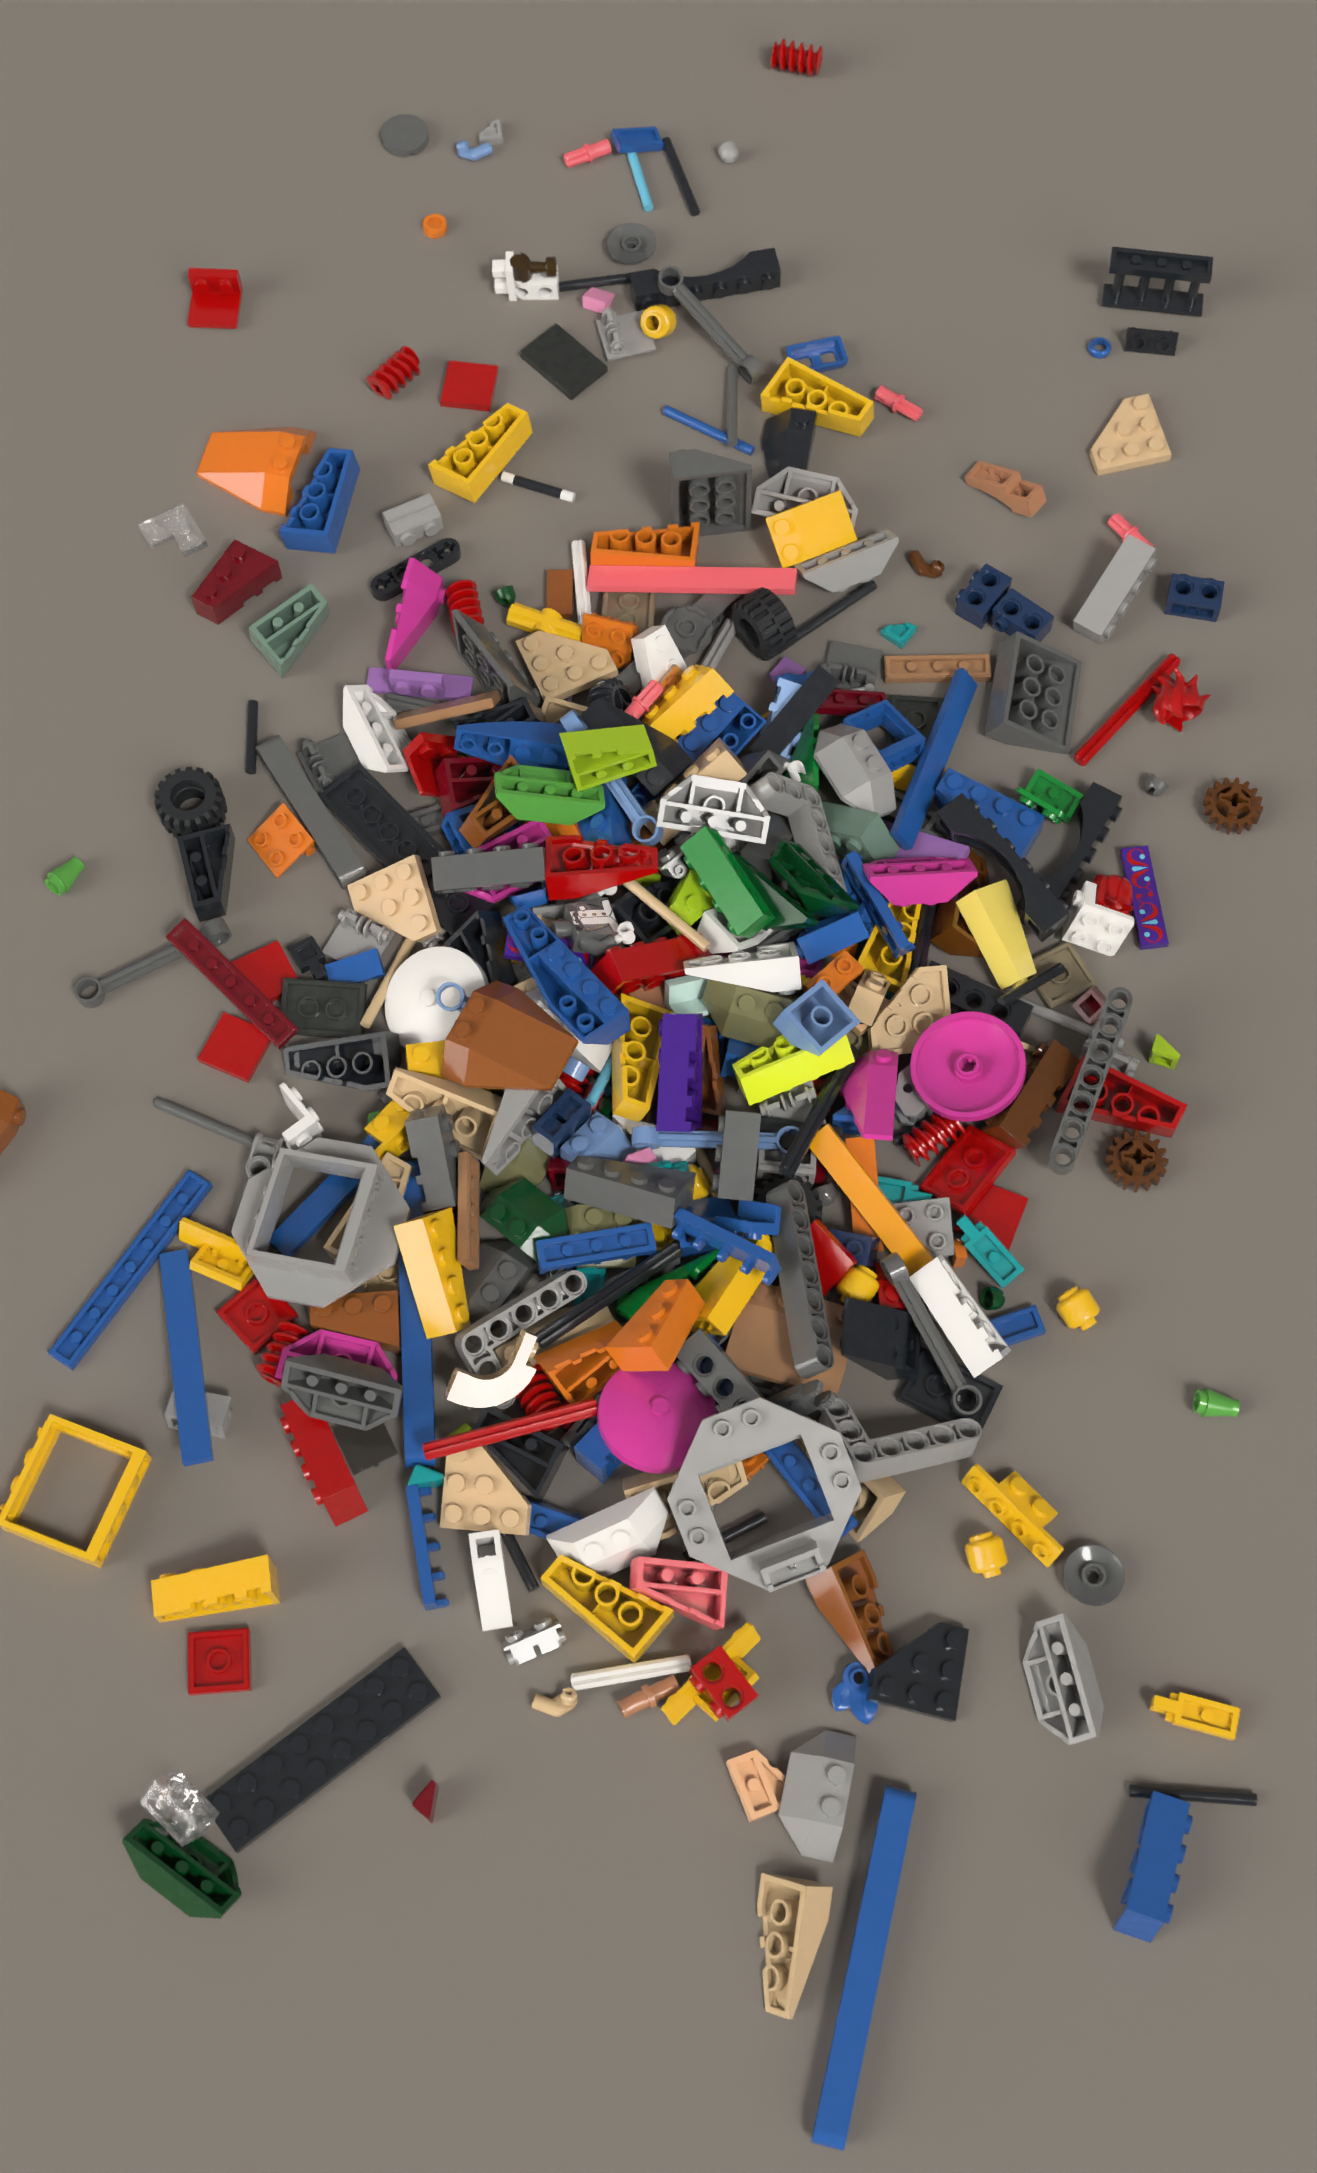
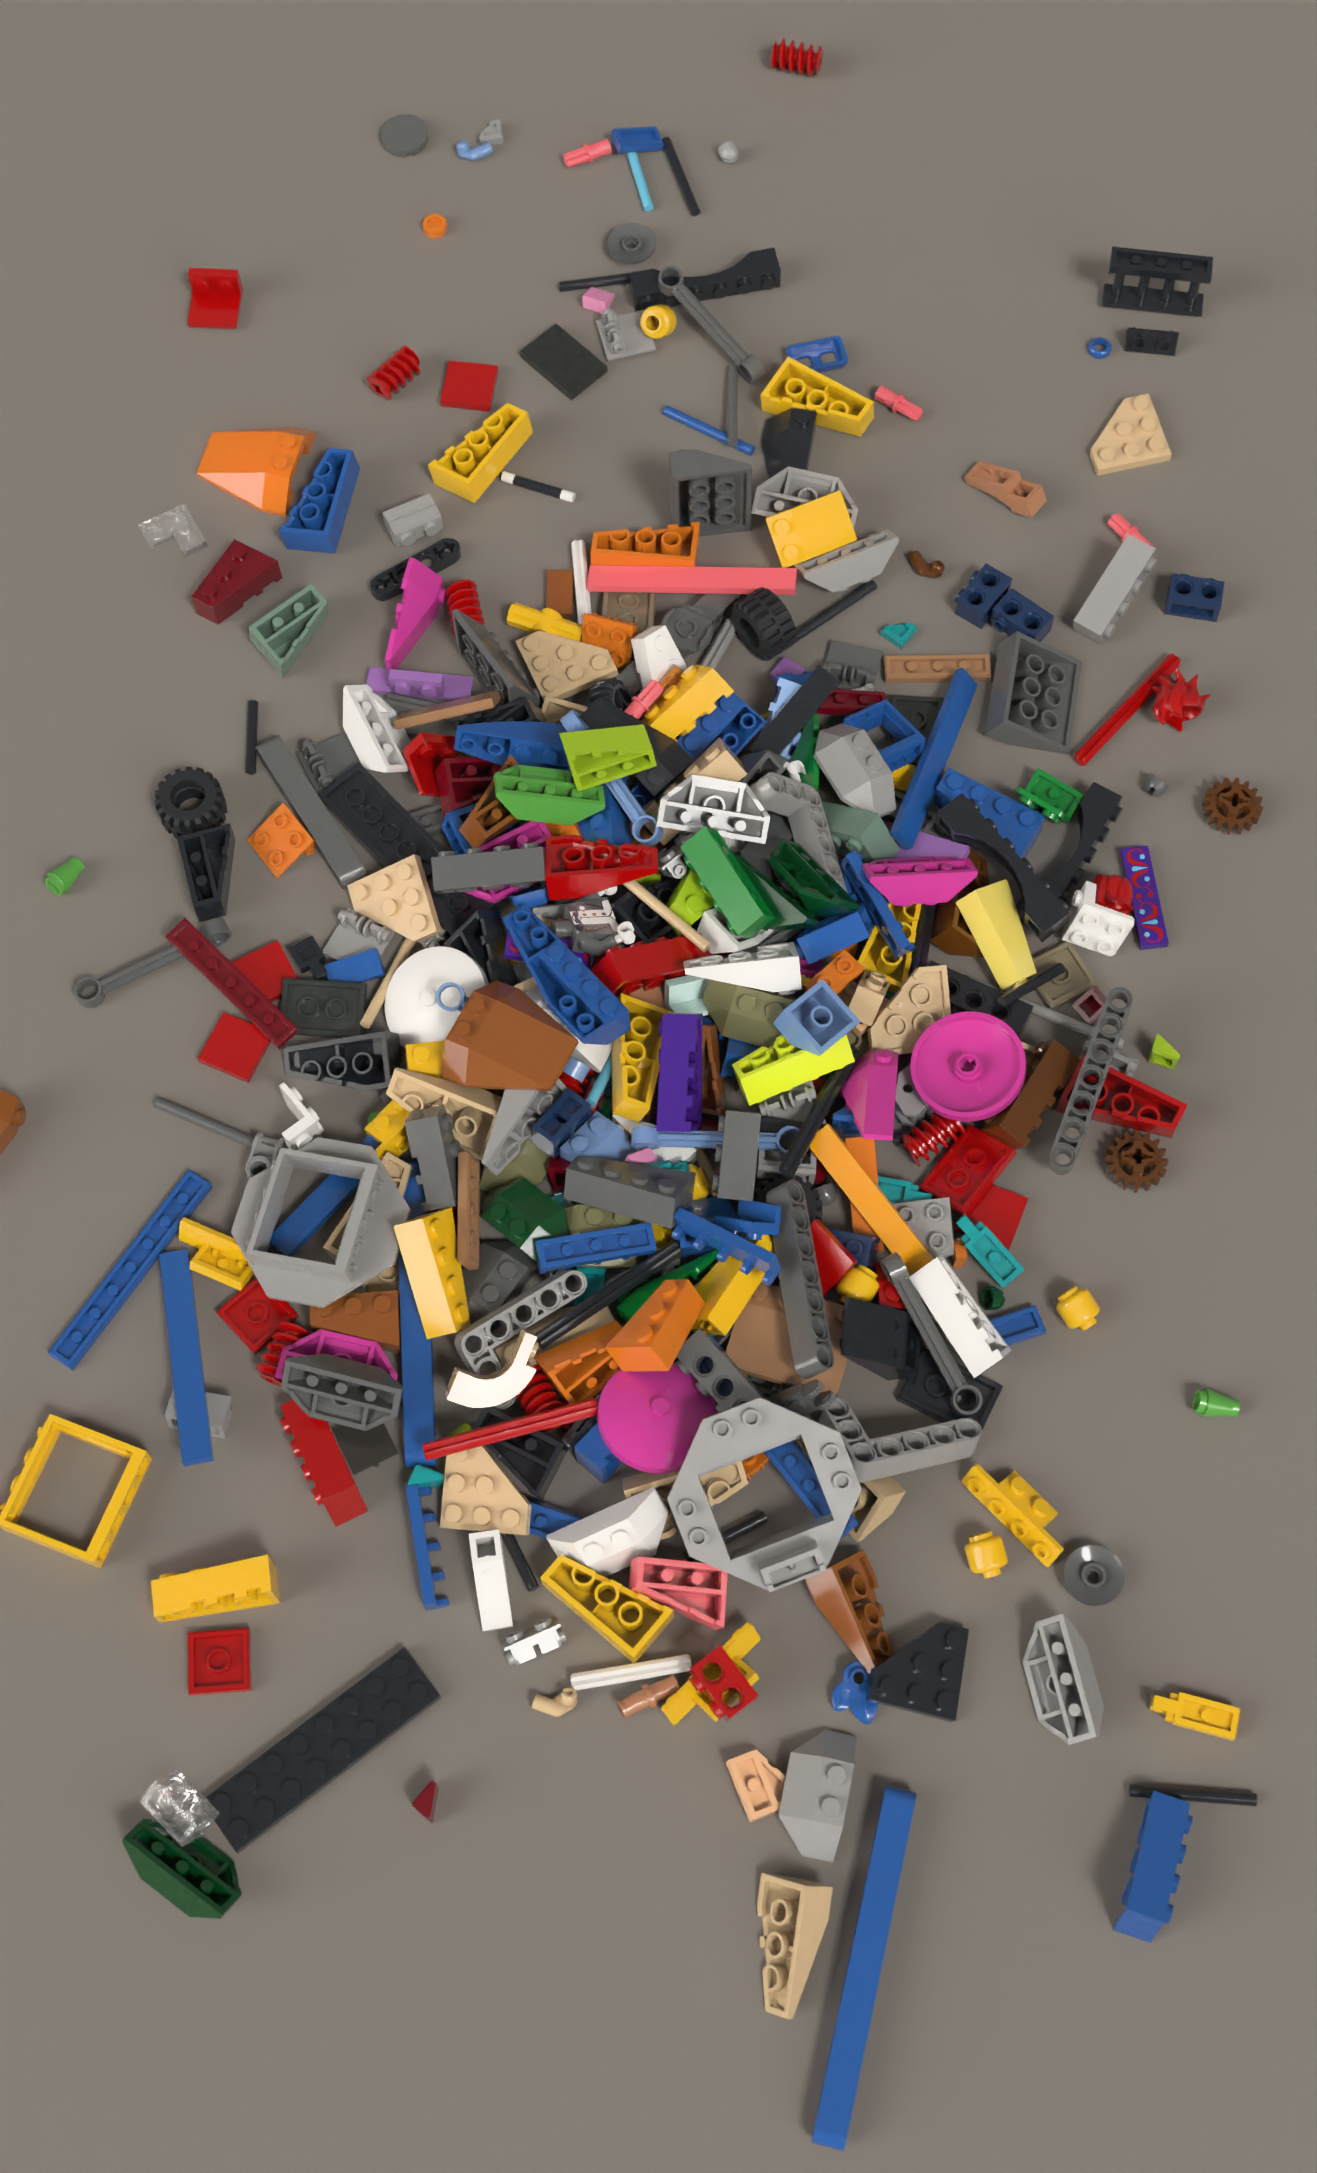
(505, 595): dark green hinge -> none
(526, 278): white hips -> none

